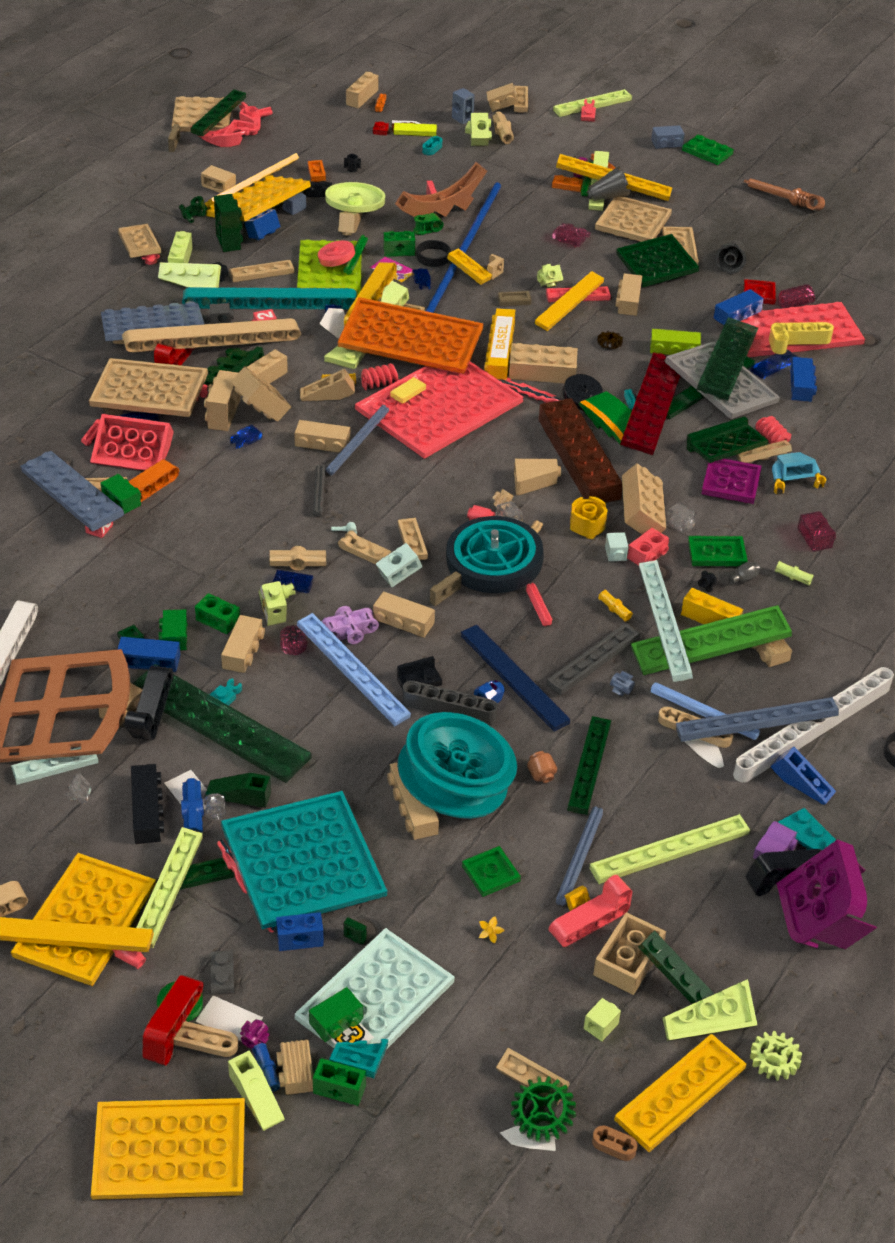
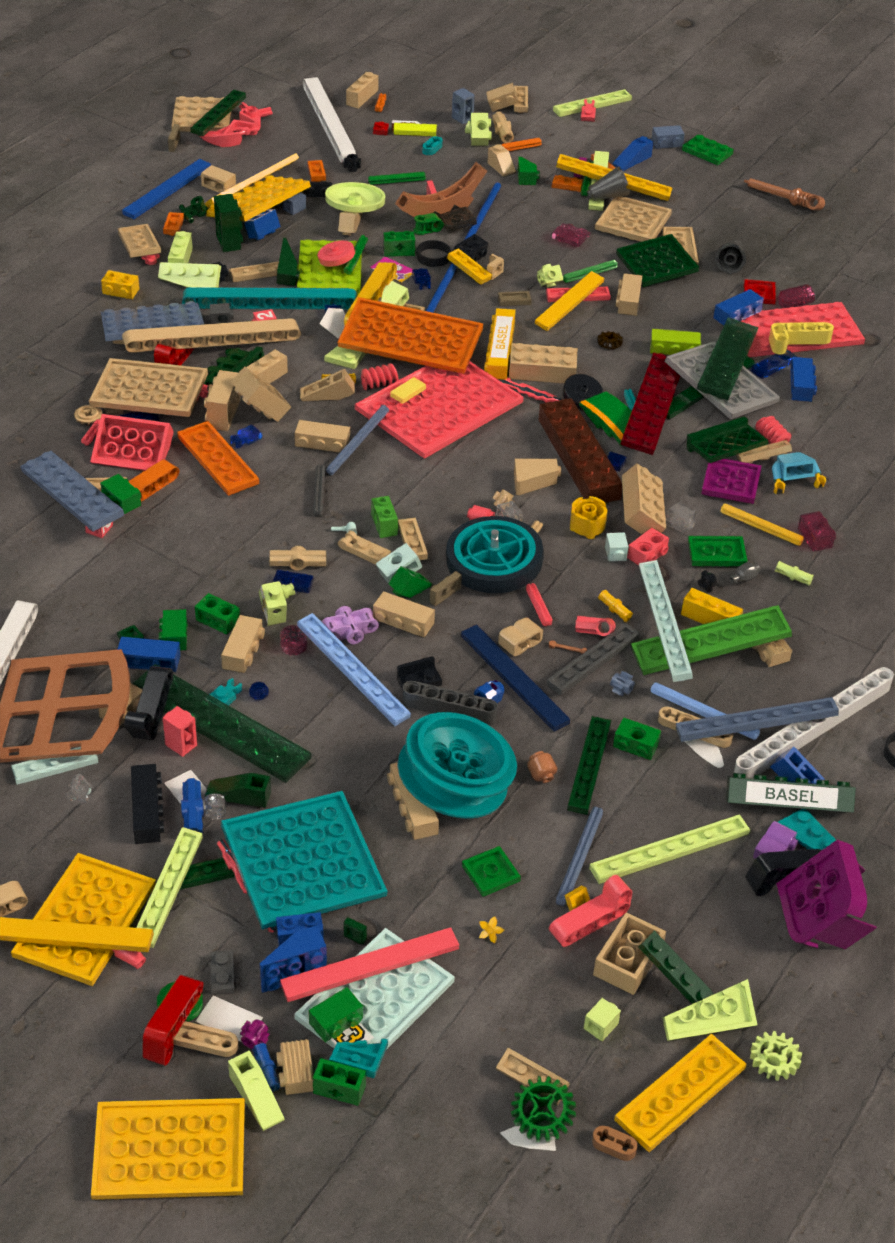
(84, 413): none -> tan gear
(120, 284): none -> yellow brick
(165, 189): none -> blue tile
(173, 223): none -> orange plate
(180, 731): none -> coral brick
(218, 458): none -> orange plate
(258, 691): none -> clear blue plate
(287, 267): none -> dark green slope
(298, 954): none -> blue slope
(328, 118): none -> white beam
(369, 964): none -> coral tile
(384, 516): none -> bright green brick
(396, 178): none -> green axle
(408, 583): none -> green slope
(457, 219): none -> clear smoke tile
(473, 247): none -> black bracket
(501, 160): none -> tan slope
(512, 146): none -> orange axle
(520, 637): none -> tan brick
(527, 172): none -> green slope
(552, 644): none -> nougat hinge
(593, 625): none -> coral piece
(599, 268): none -> green axle
(617, 460): none -> clear blue plate
(635, 153): none -> blue slope
(637, 738): none -> green brick
(762, 524): none -> yellow axle
(790, 793): none -> brick

